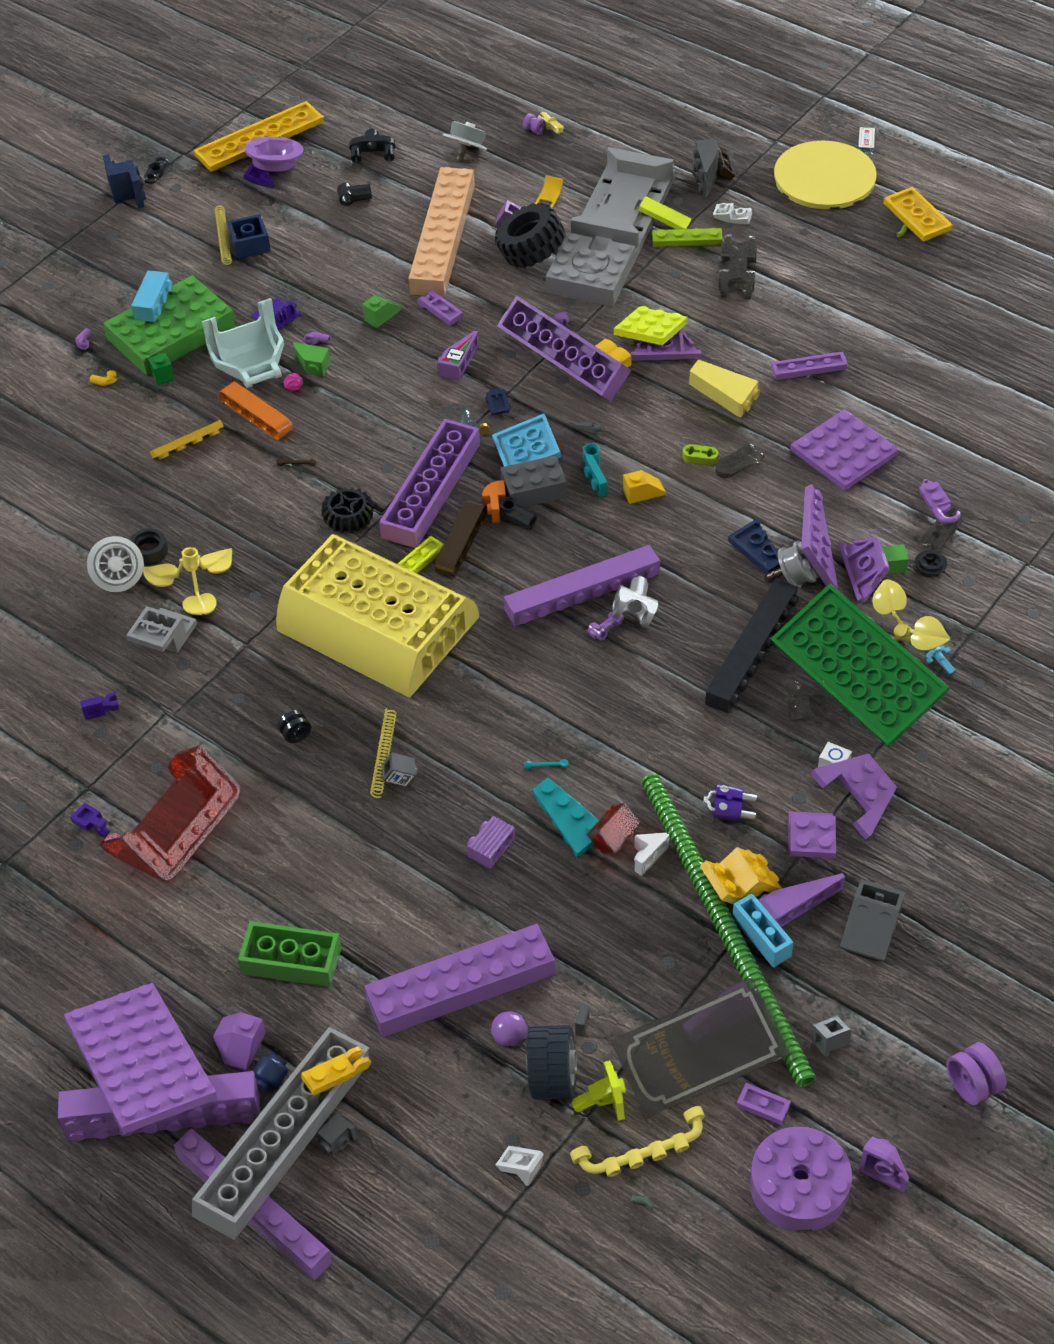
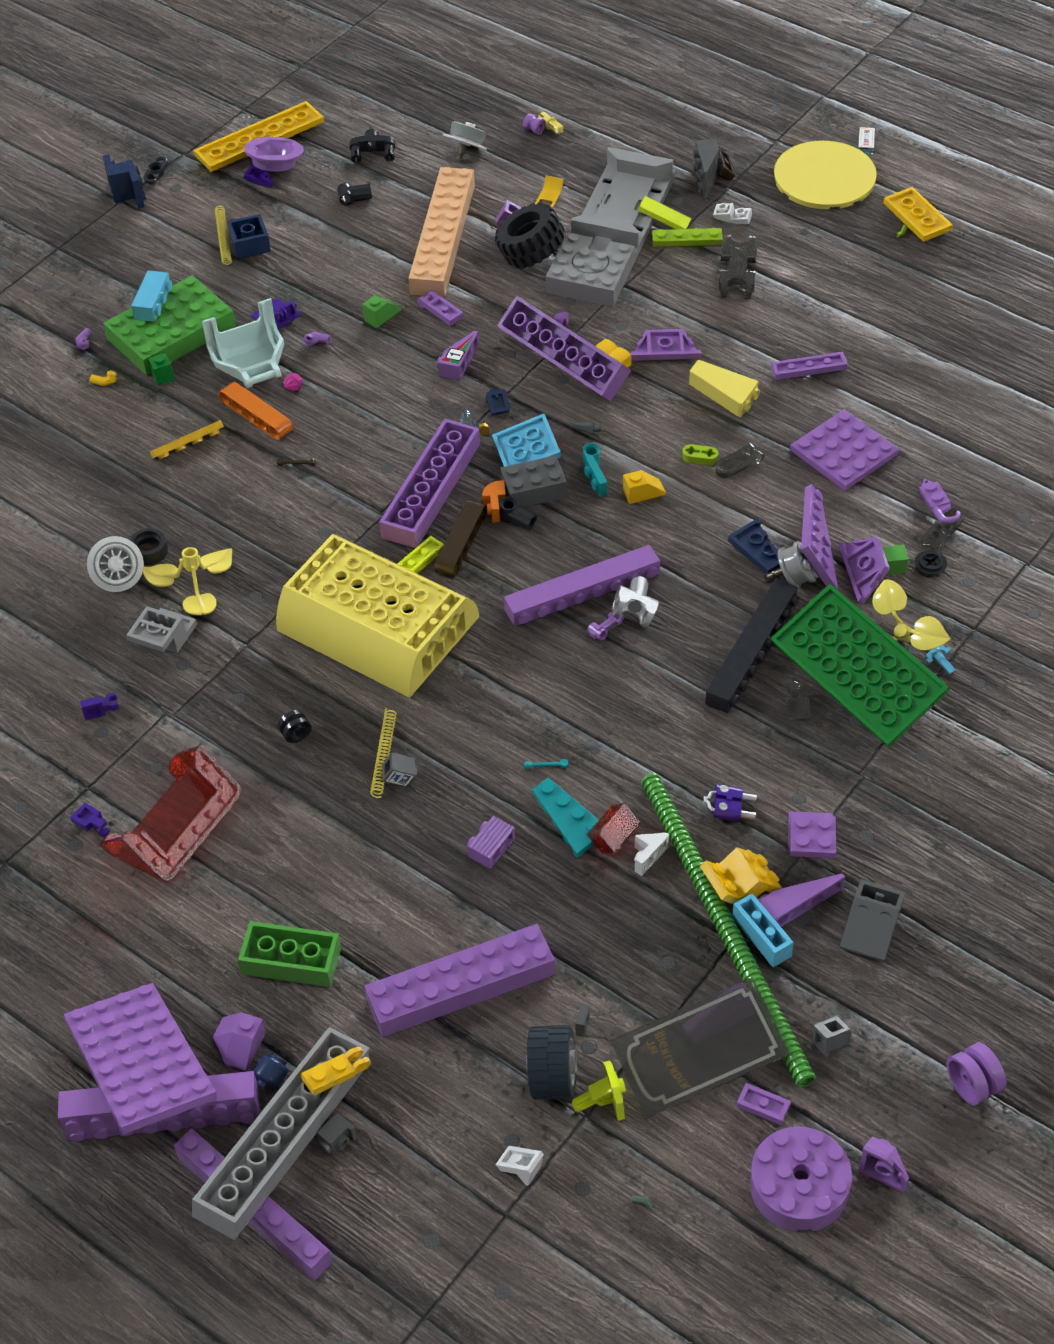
(312, 358): bright green slope -> none
(347, 510): black gear -> none
(509, 1029): medium lavender hair -> none
(635, 1156): light yellow bar -> none
(650, 325): neon yellow plate -> none
(832, 754): white brick -> none
(865, 782): medium lavender wing -> none

